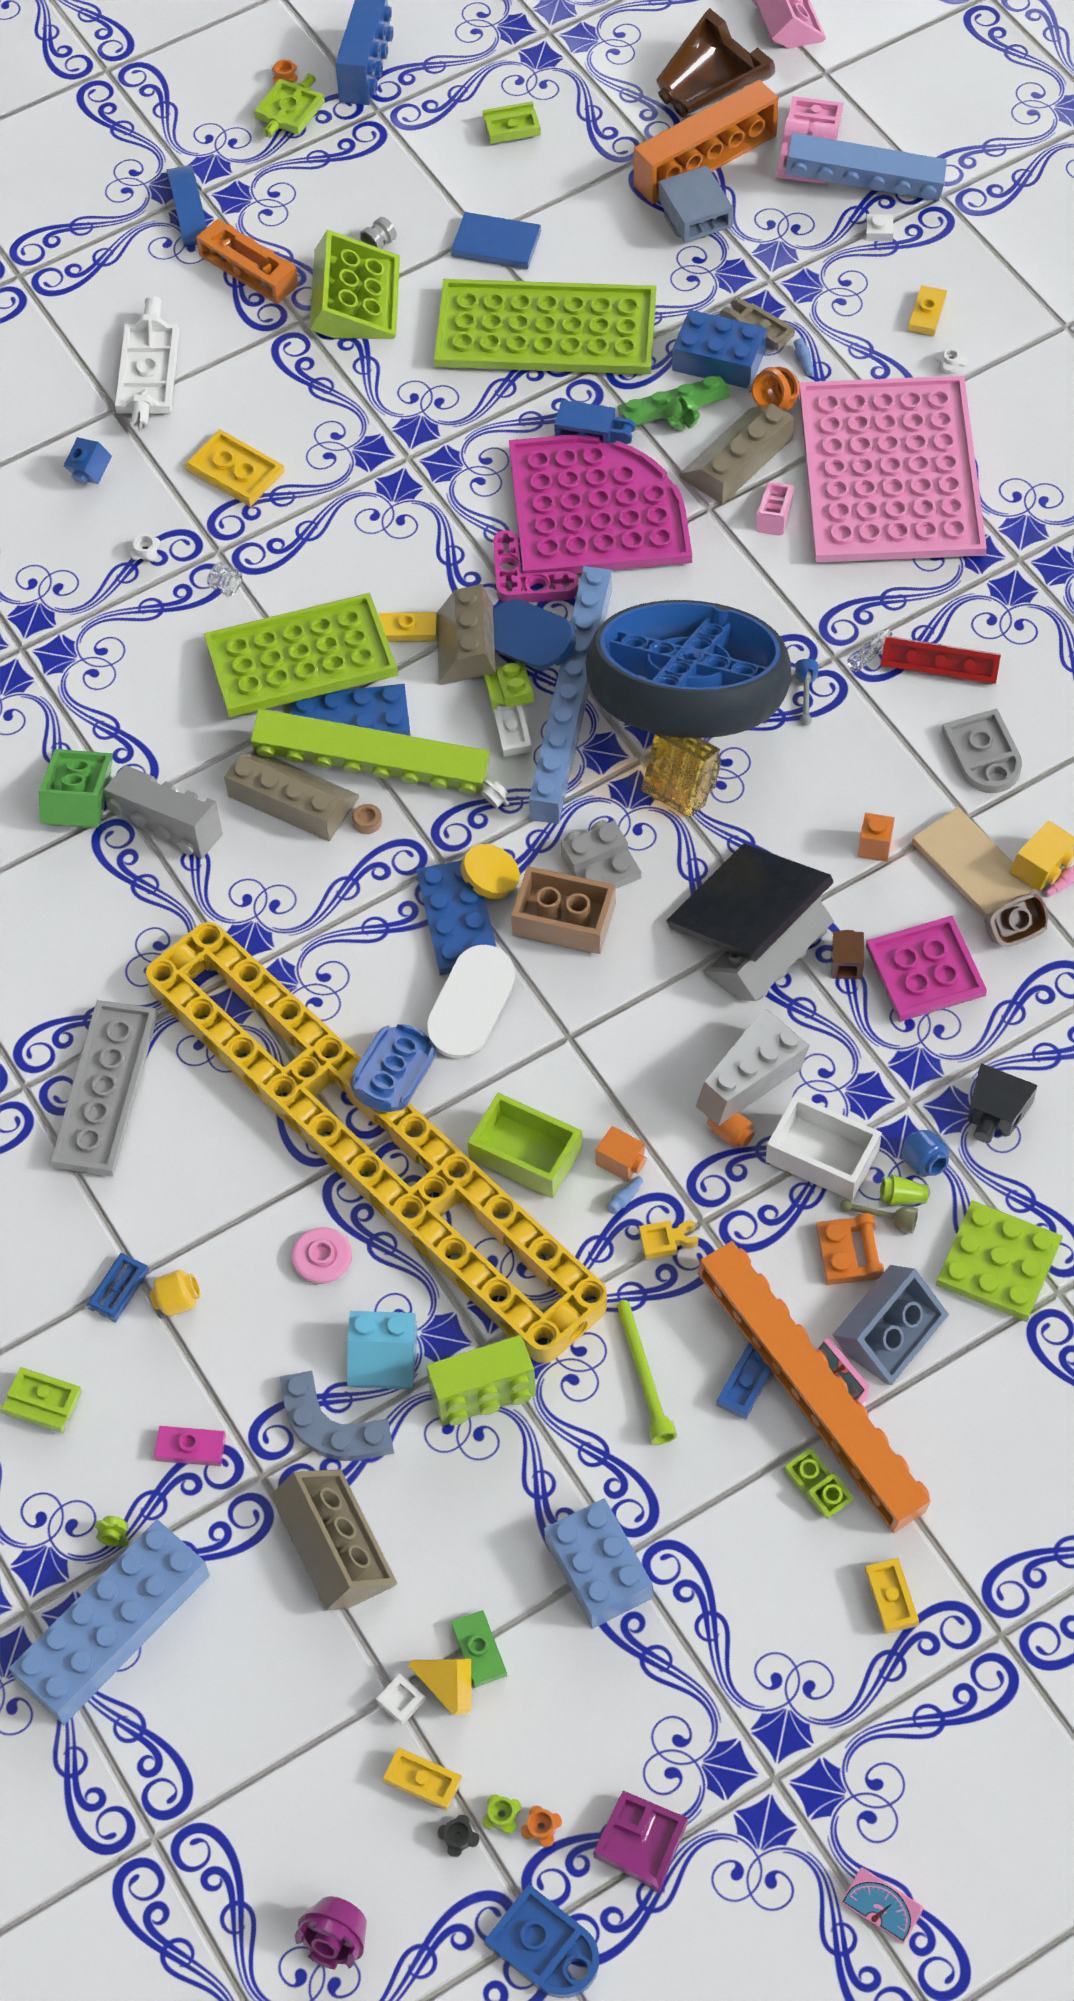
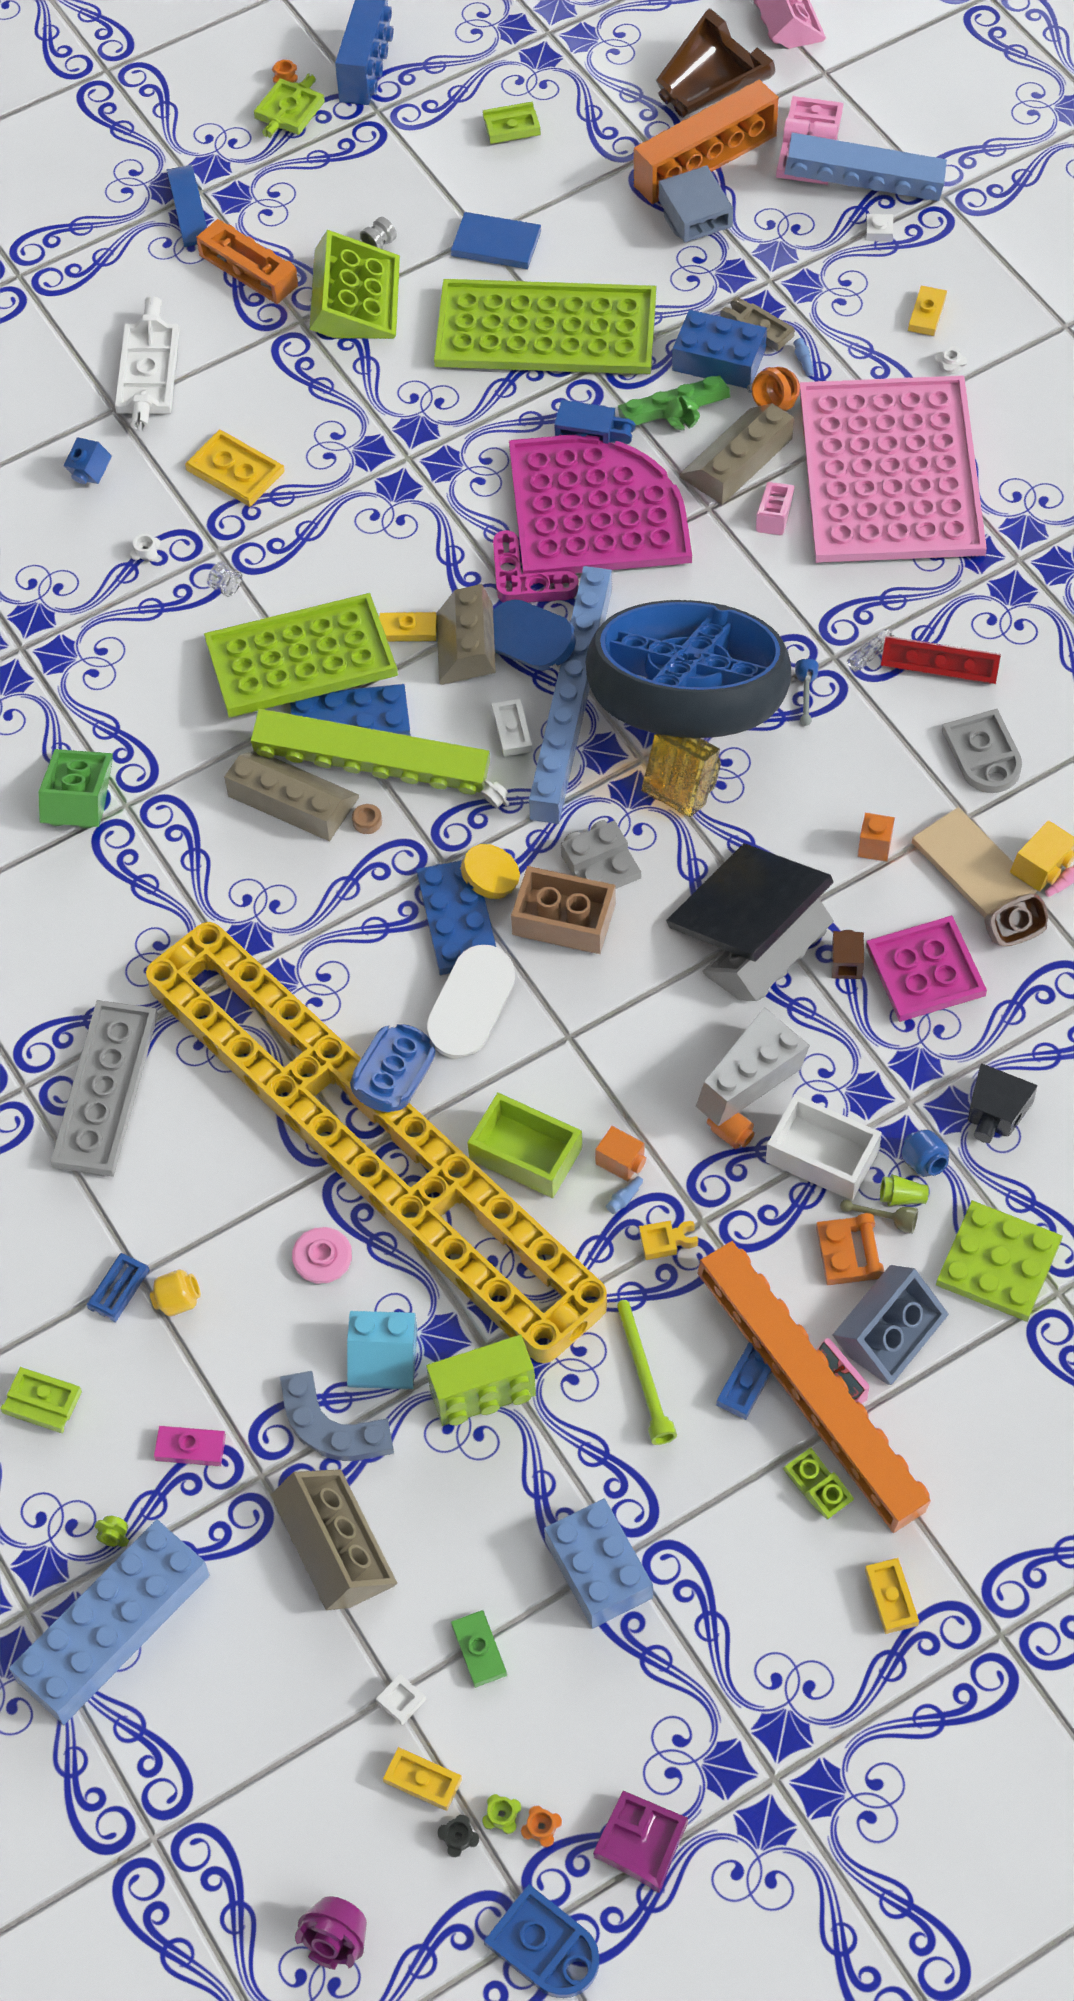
(165, 811): light grey wedge -> none
(448, 1681): yellow slope -> none
(509, 686): lime plate -> none
(882, 1905): slope -> none

